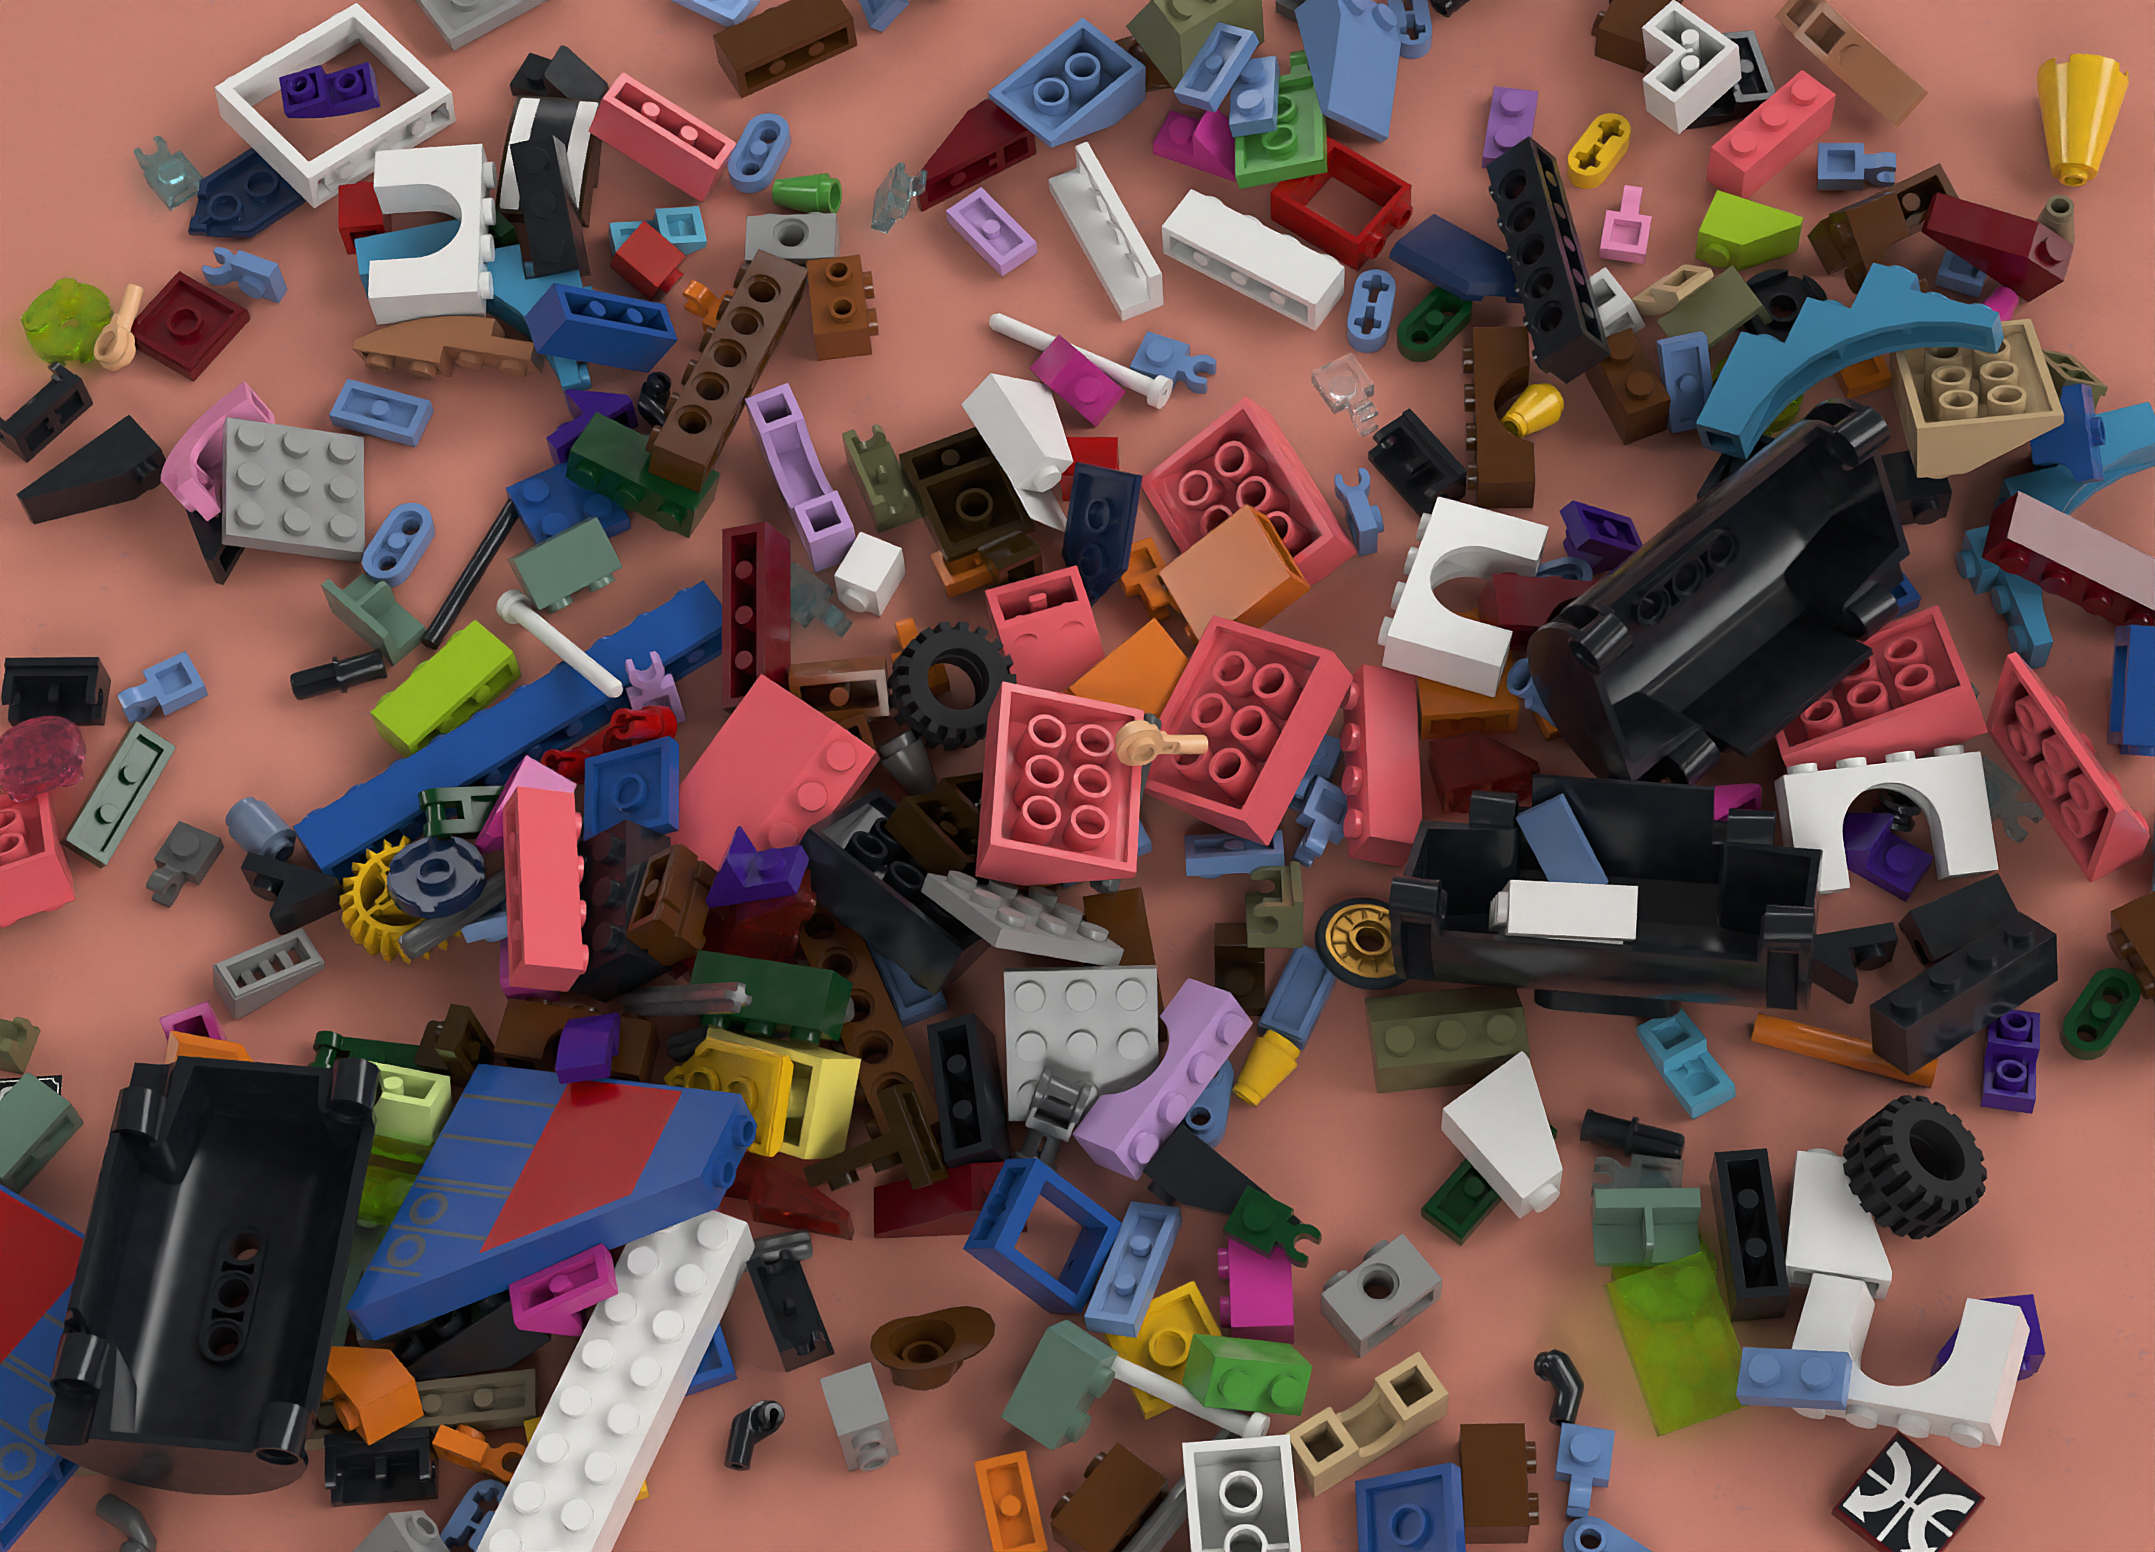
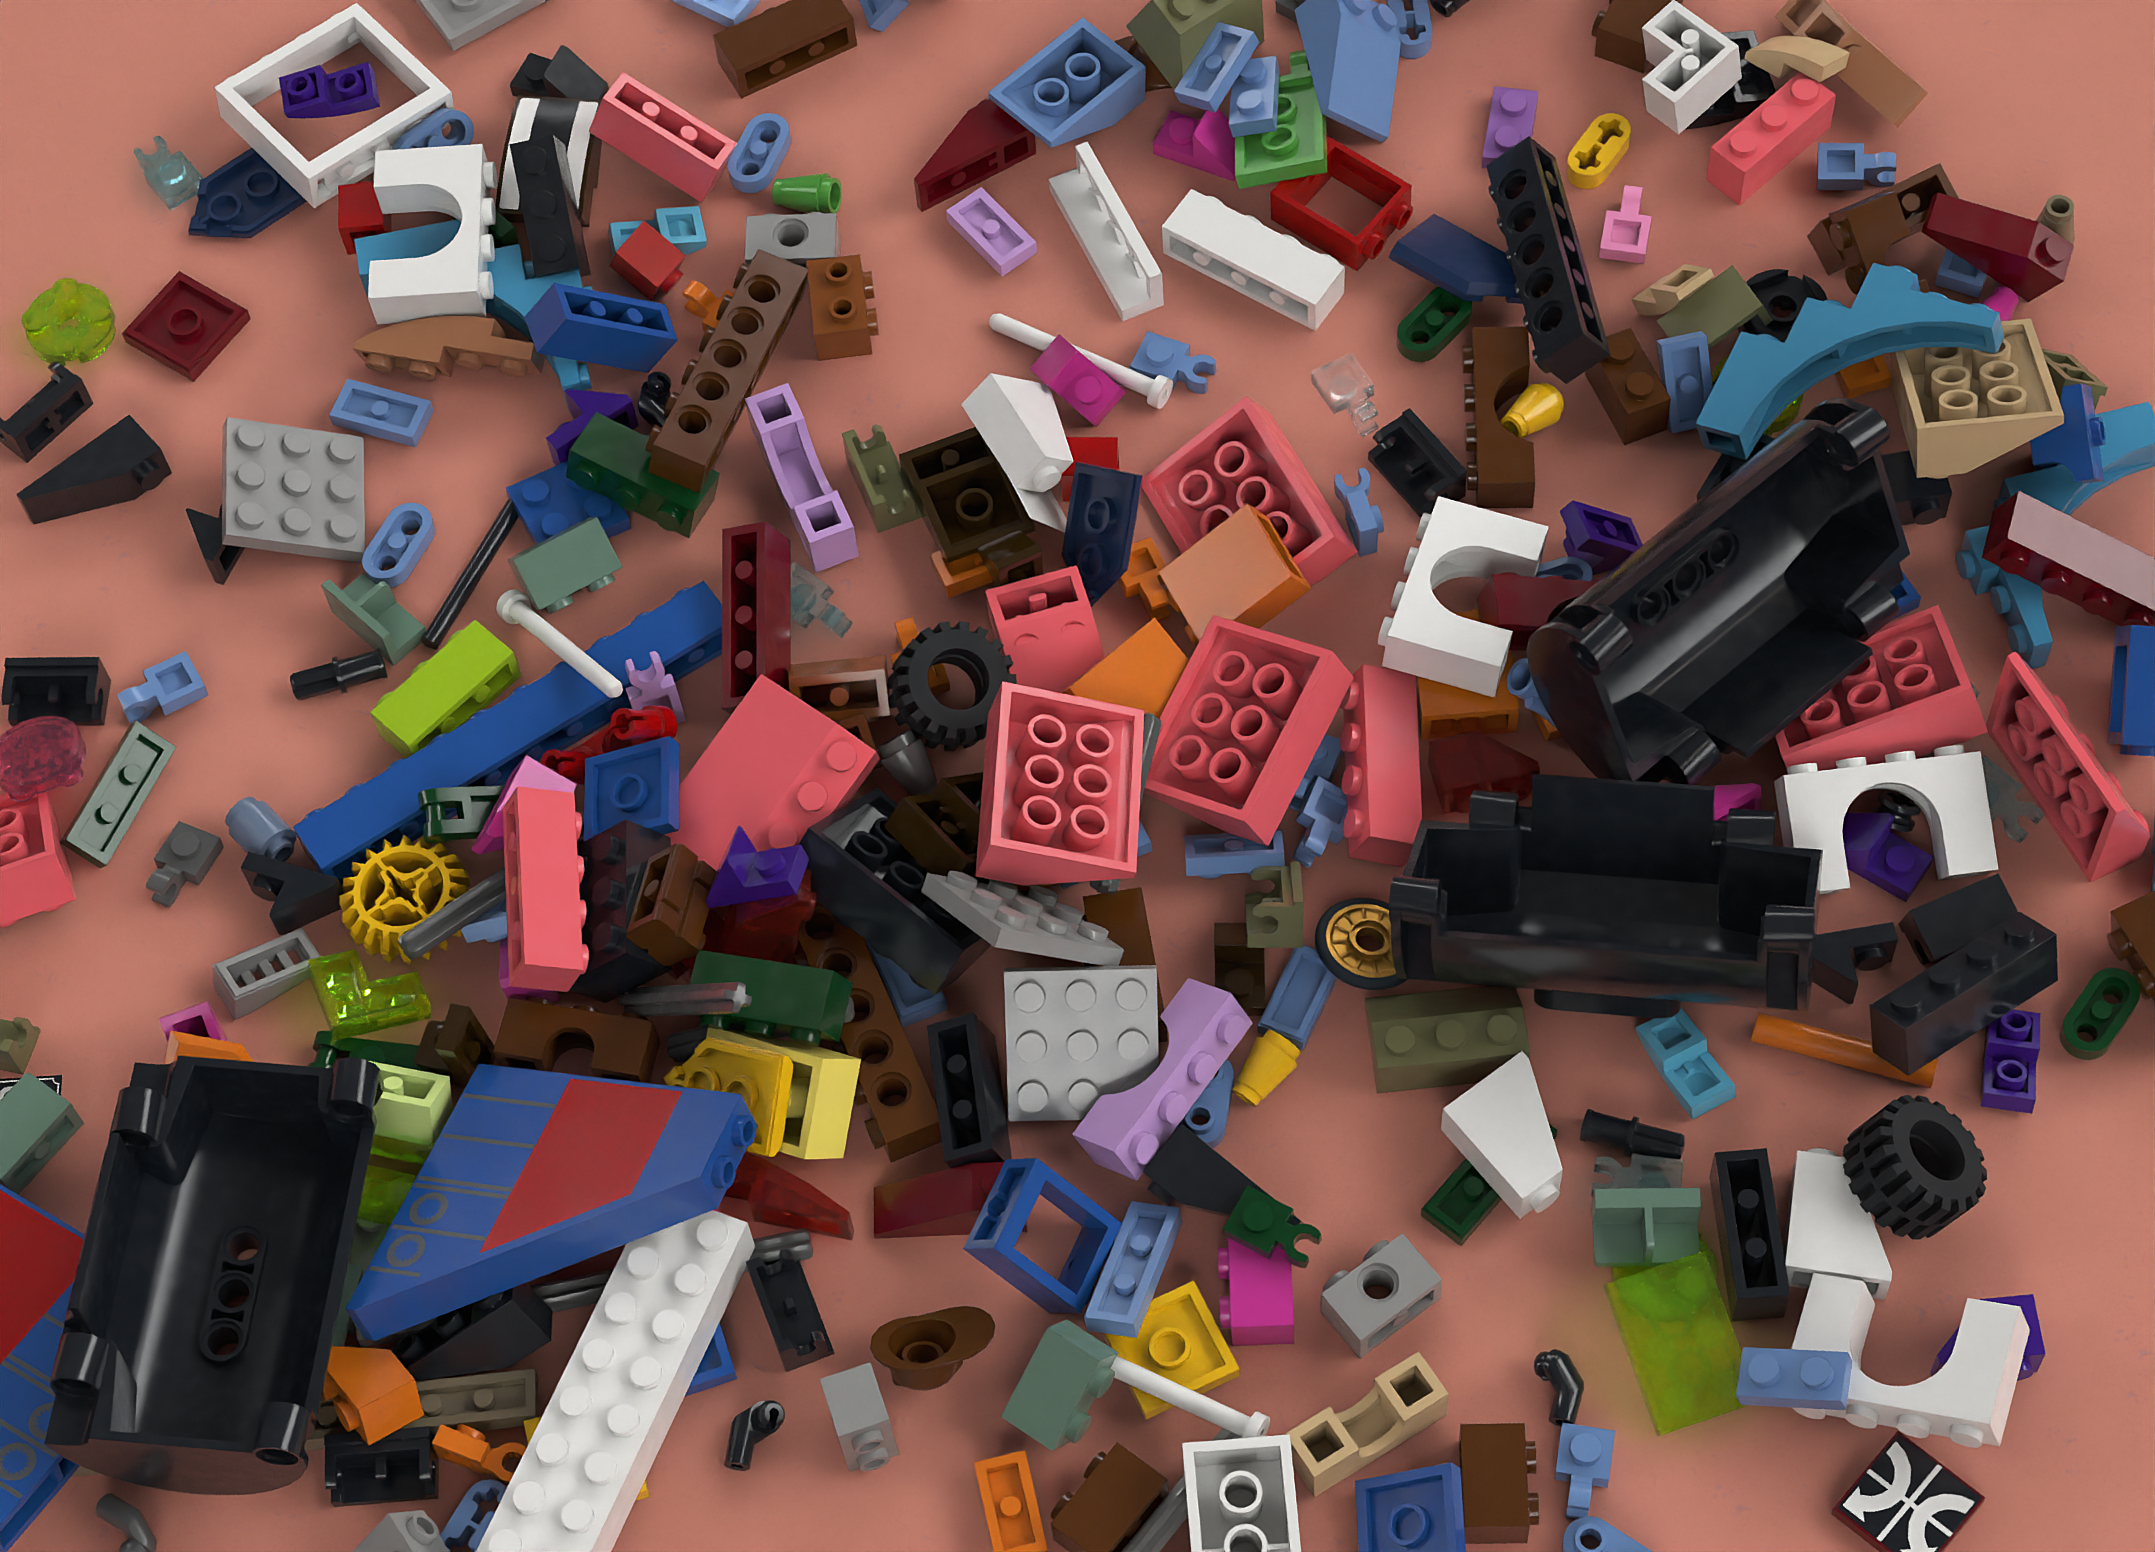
(116, 343): light nougat plate -> none
(195, 462): bright pink arch -> none
(254, 274): medium blue plate -> none
(360, 1006): none -> clear neon green plate
(429, 131): none -> medium blue plate
(436, 877): dark blue tile -> none
(558, 1295): dark pink slope -> none
(587, 1048): dark purple slope -> none
(869, 574): white brick -> none
(894, 196): clear light blue plate -> none
(907, 1143): dark brown bracket -> none
(1053, 1114): dark grey connector -> none
(1141, 742): light nougat plate -> none
(1246, 1374): bright green brick -> none
(1362, 309): medium blue beam -> none
(1560, 843): medium blue tile -> none
(1565, 911): white arch -> none
(1614, 305): white brick -> none
(1745, 233): lime slope -> none
(1791, 53): none -> tan slope
(2079, 113): yellow cone -> none

